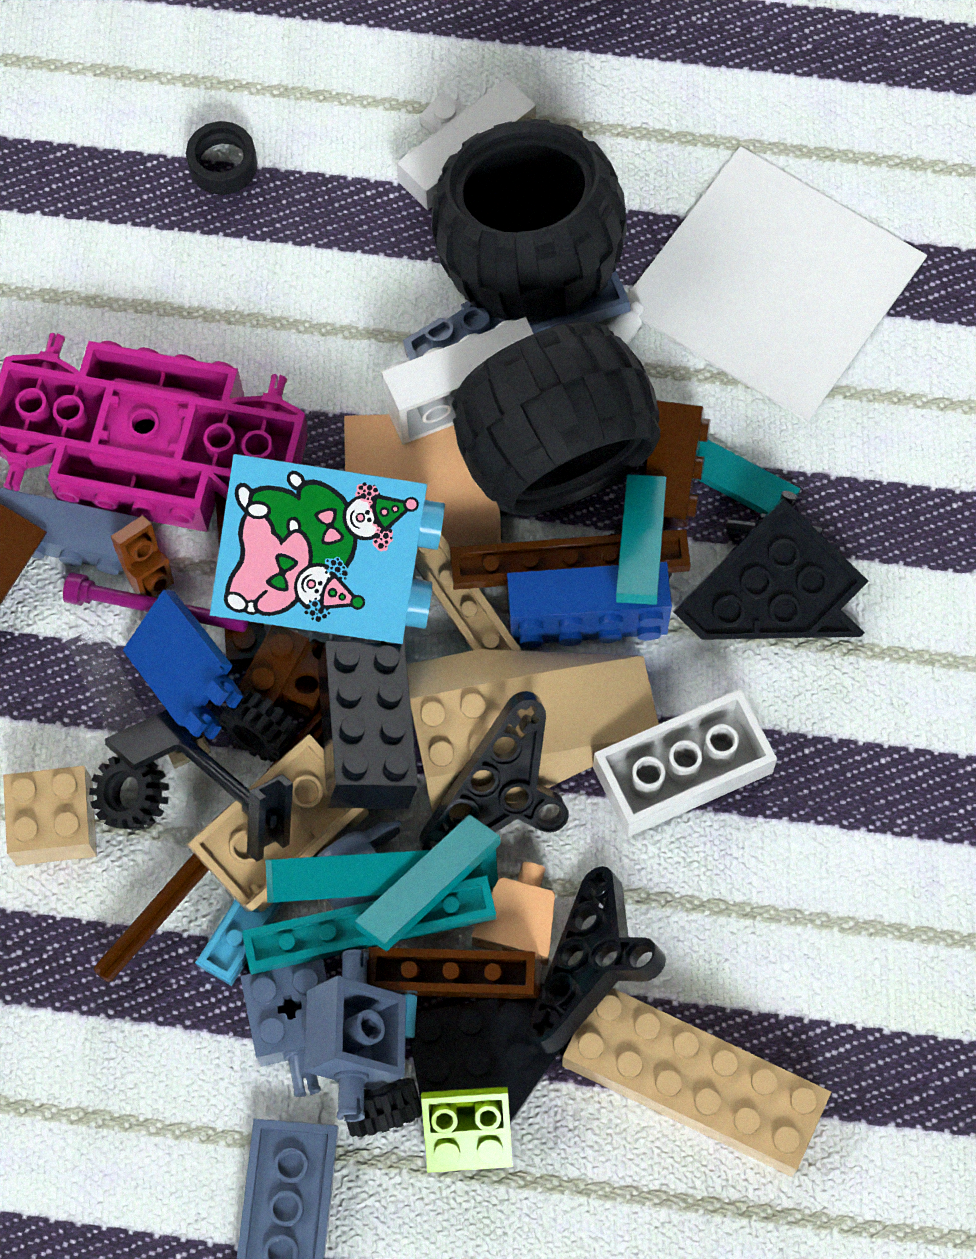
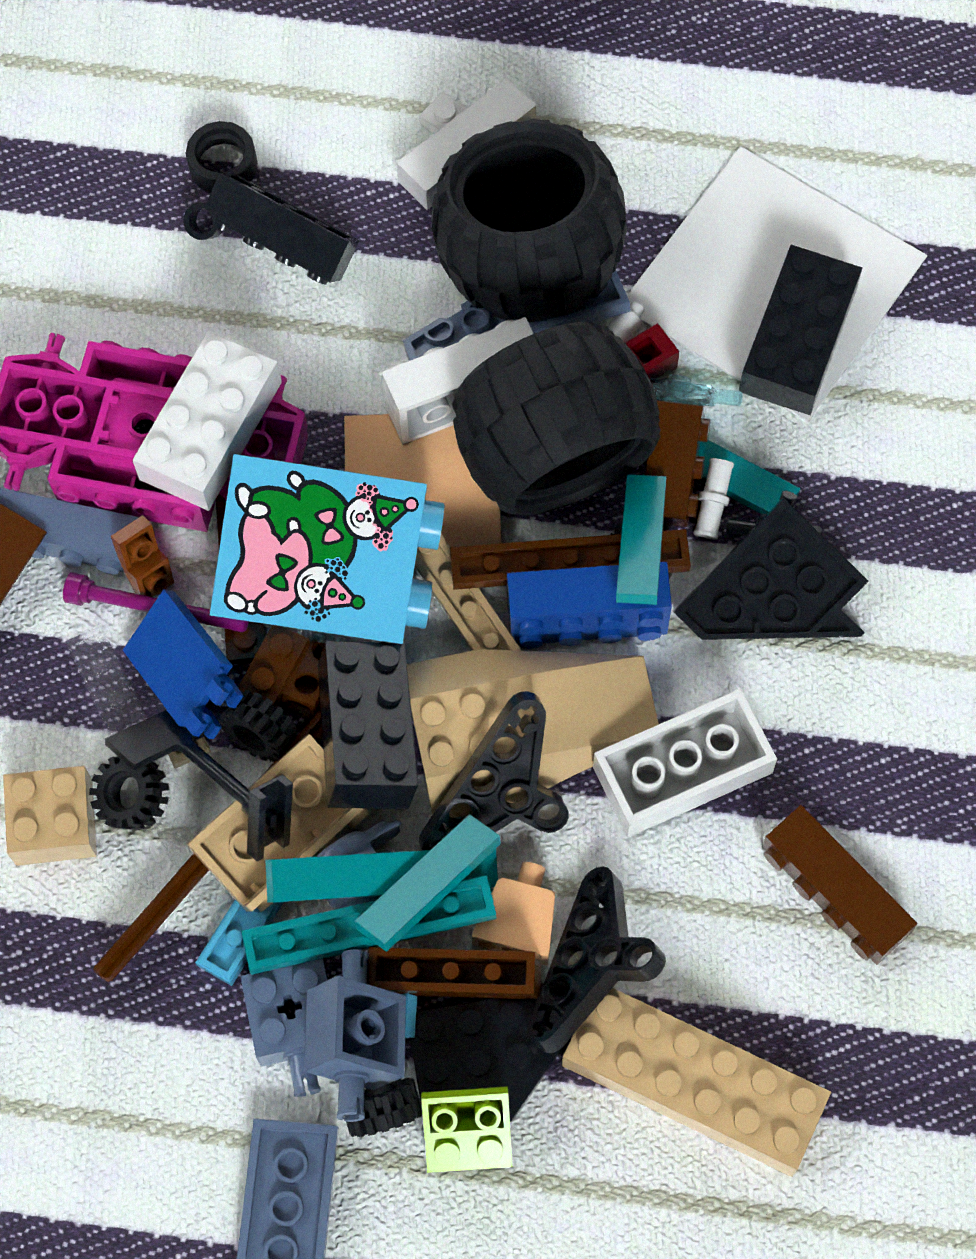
(207, 420): none -> white brick
(276, 225): none -> black hinge
(657, 349): none -> dark red brick
(681, 390): none -> clear light blue piece
(713, 498): none -> white pin
(800, 329): none -> black brick
(838, 885): none -> reddish brown brick

